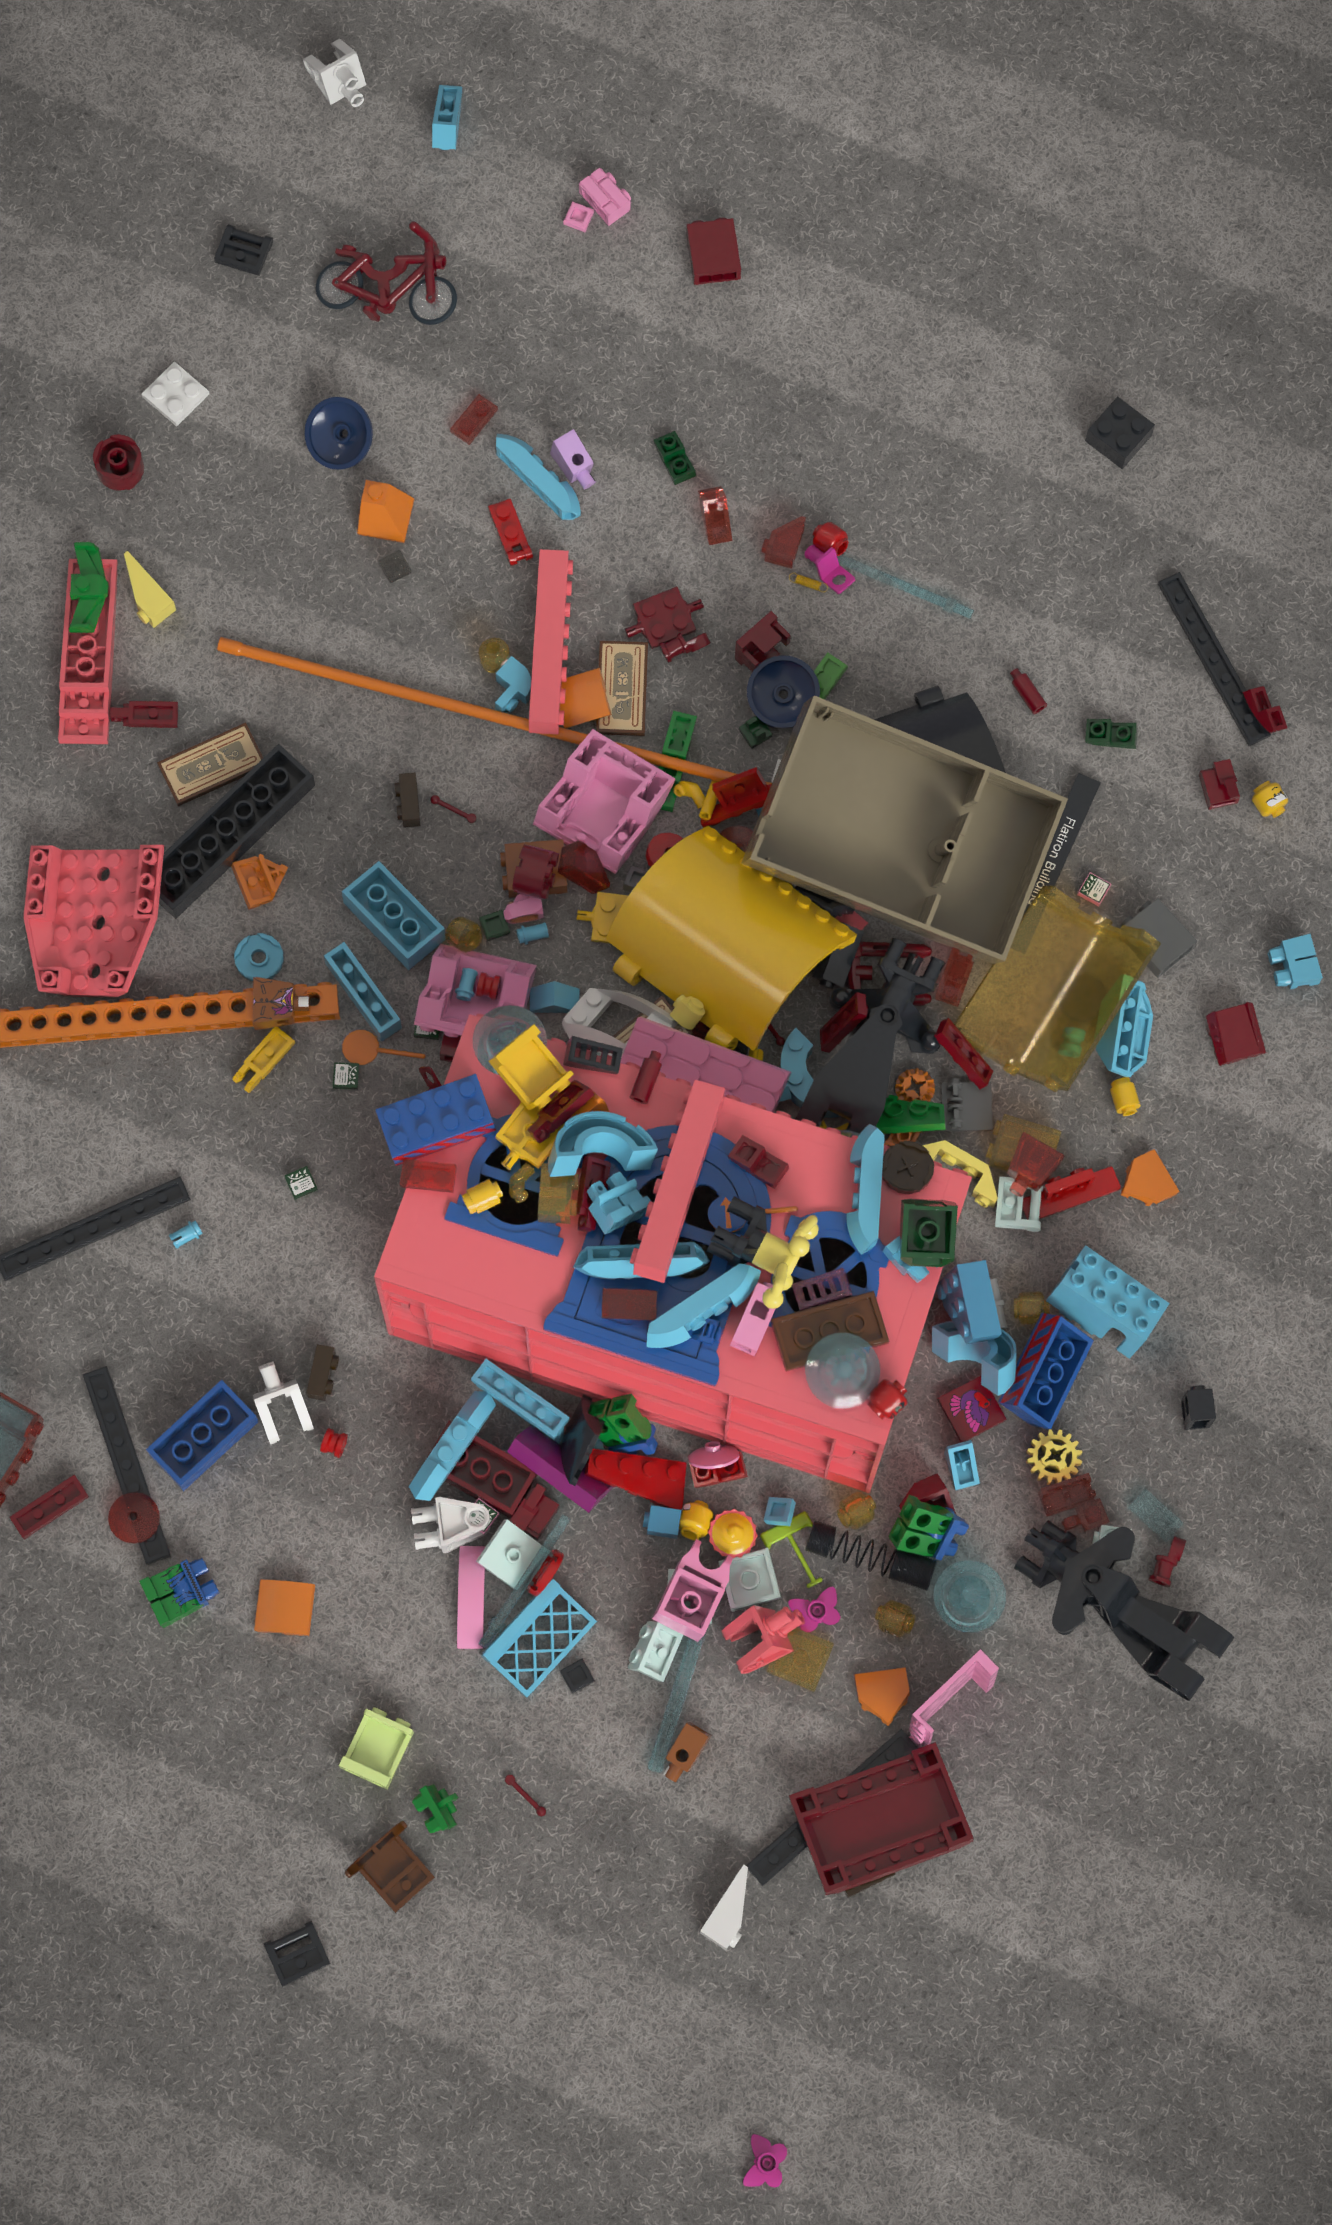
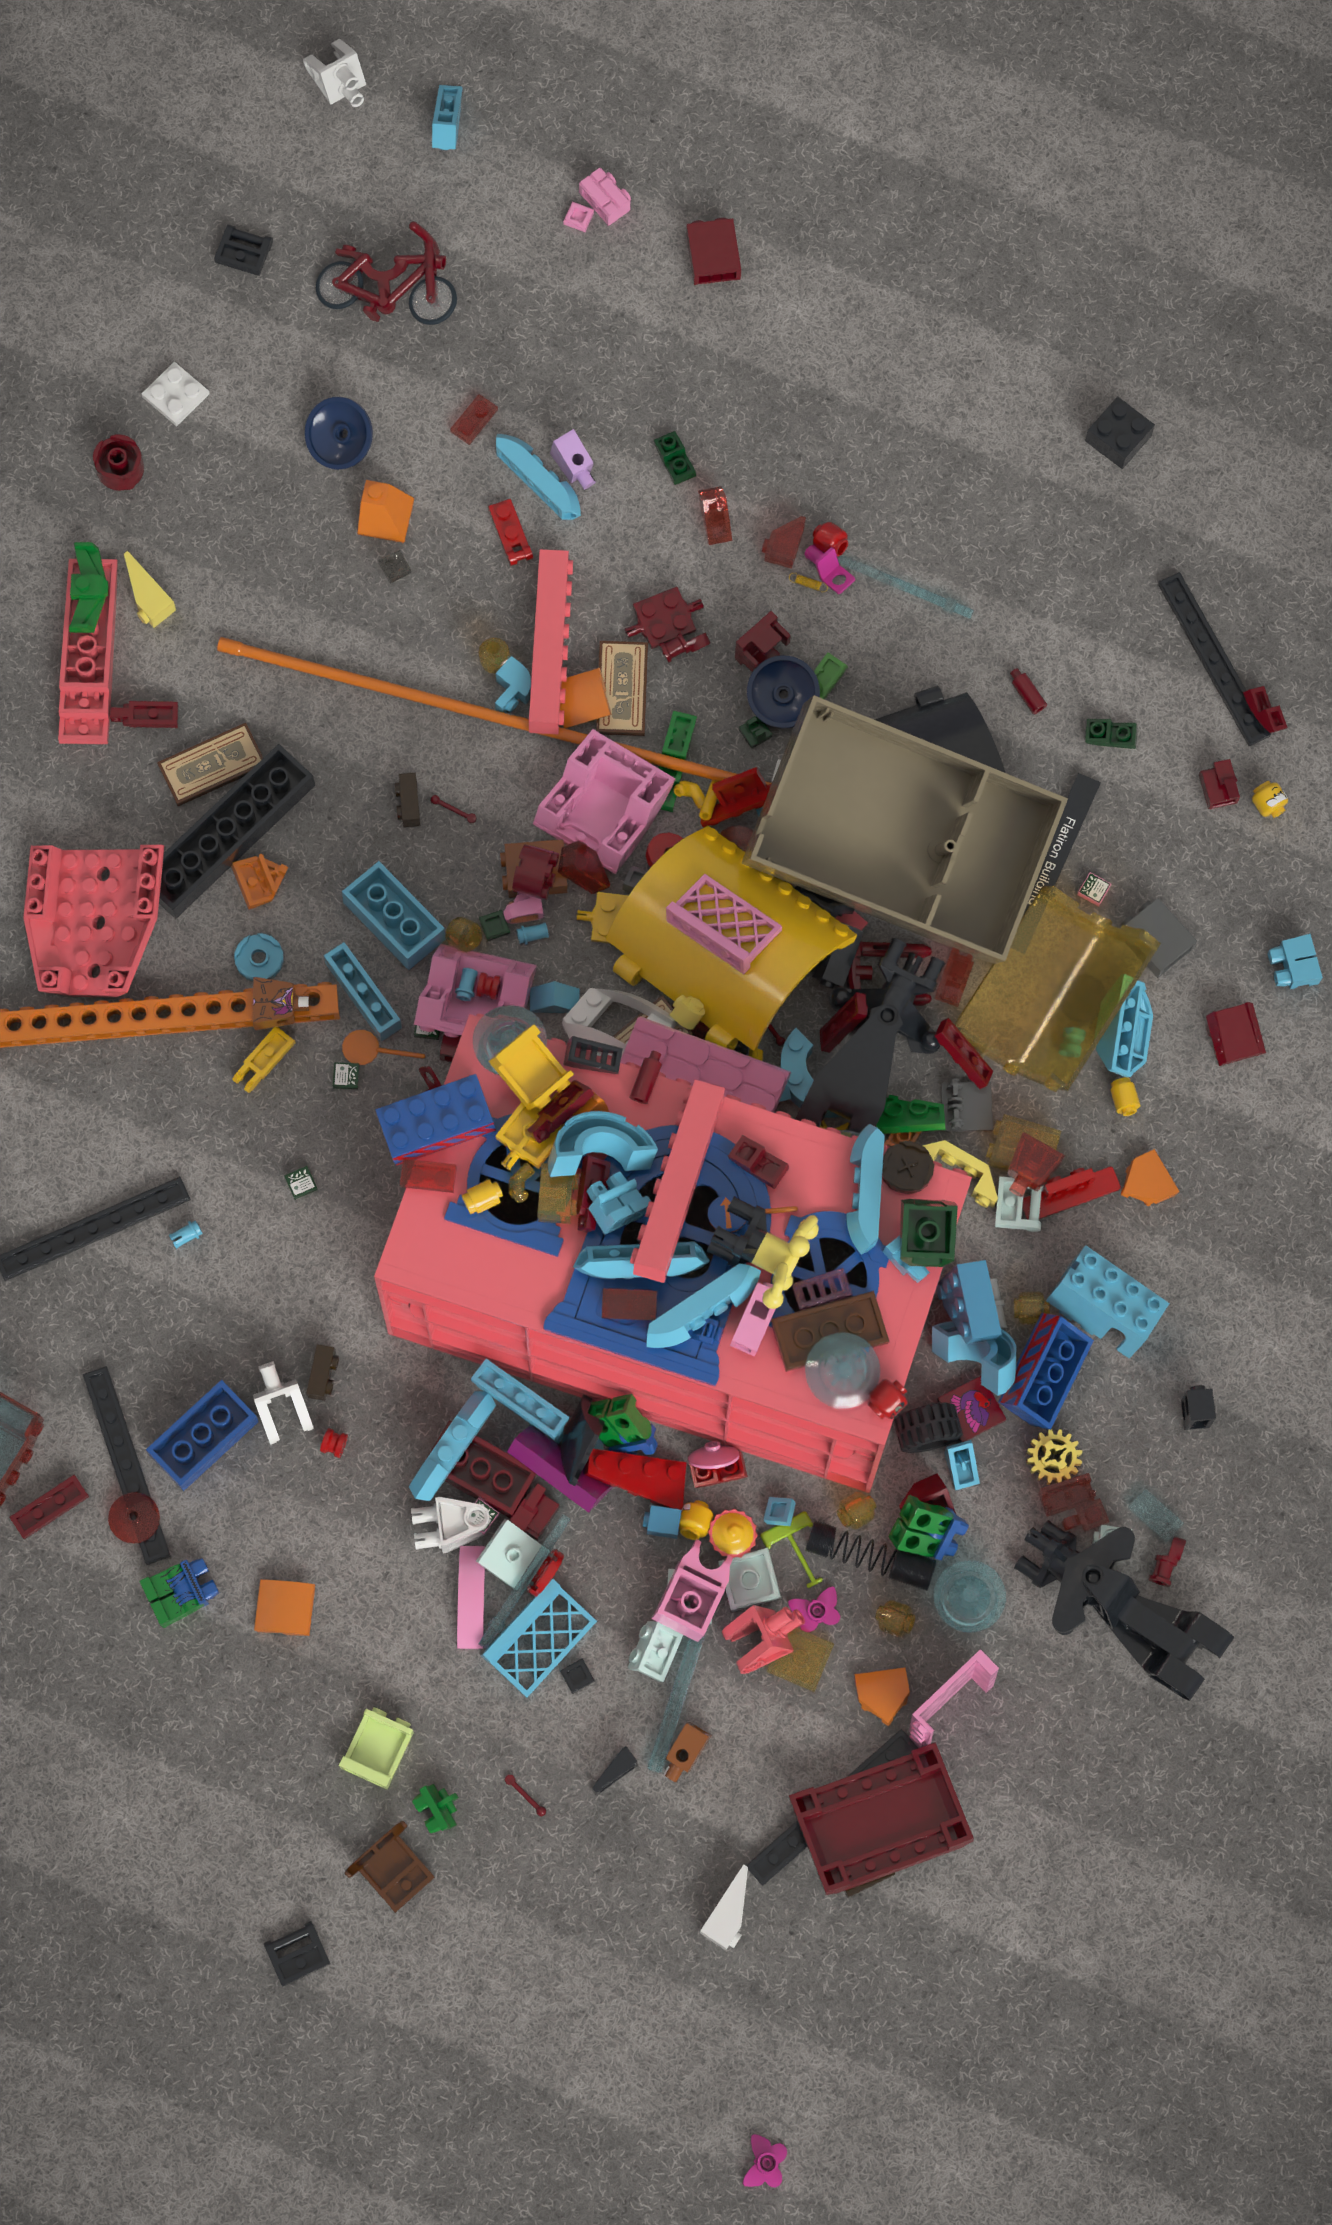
(619, 1767): none -> black slope
(707, 935): none -> bright pink fence
(903, 1082): orange gear -> none
(928, 1427): none -> black tyre

